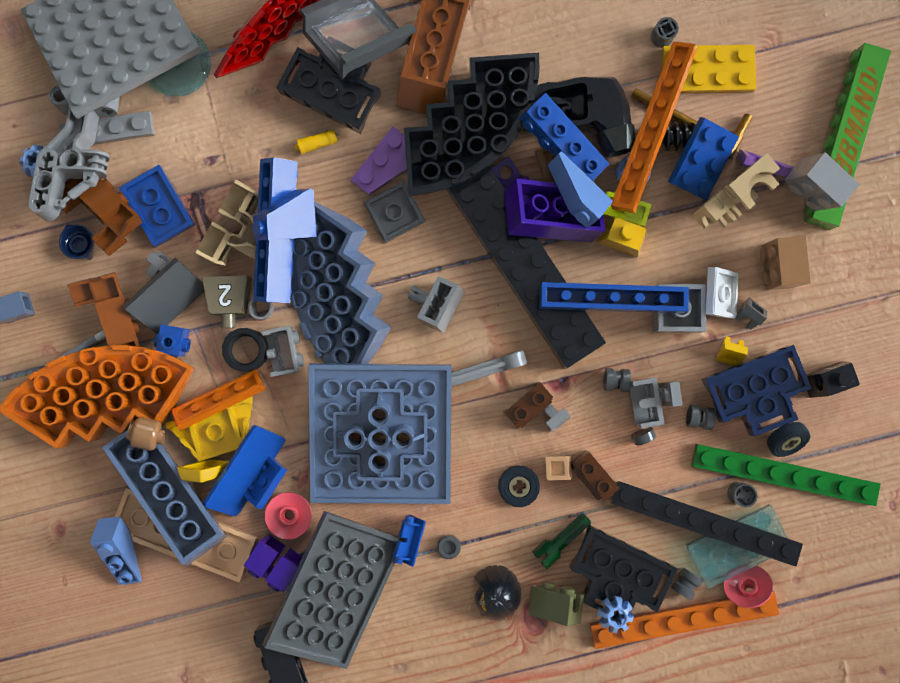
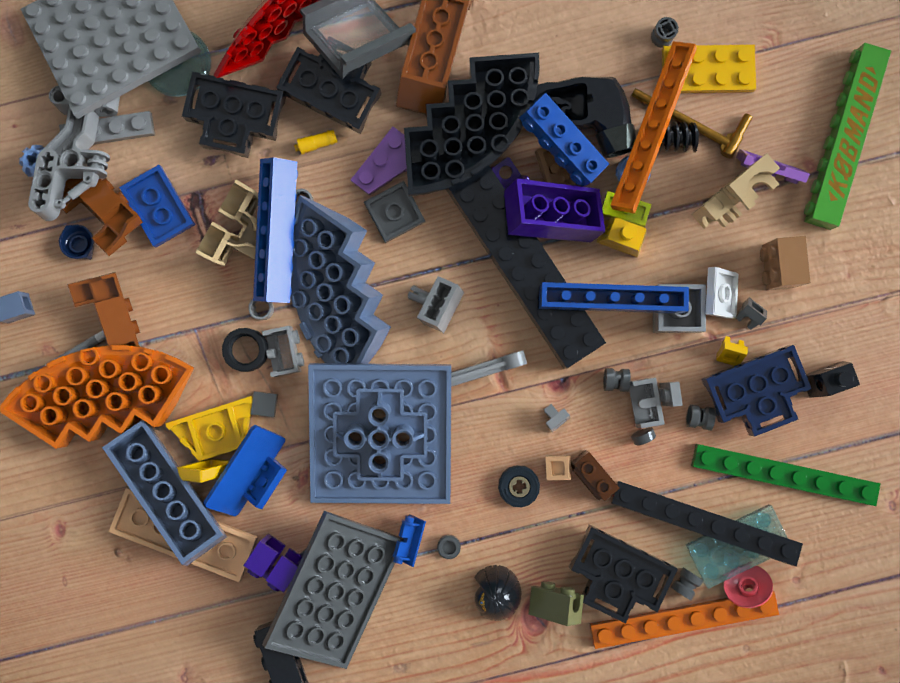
(116, 549): medium blue slope -> none
(145, 433): medium nougat head -> none
(158, 262): light grey tile -> none
(165, 296): dark grey tile -> none
(172, 340): blue brick -> none
(218, 399): orange tile -> none
(227, 297): dark tan torso -> none
(232, 112): none -> black piece
(264, 404): none -> dark grey tile
(279, 523): coral dish -> none
(287, 218): slope -> none
(529, 405): reddish brown window -> none
(558, 543): dark green piece -> none
(579, 192): medium blue slope -> none
(622, 618): light blue piece -> none
(703, 158): blue plate -> none
(746, 496): dark grey wheel -> none
(788, 439): black bush -> none
(821, 182): light grey brick -> none

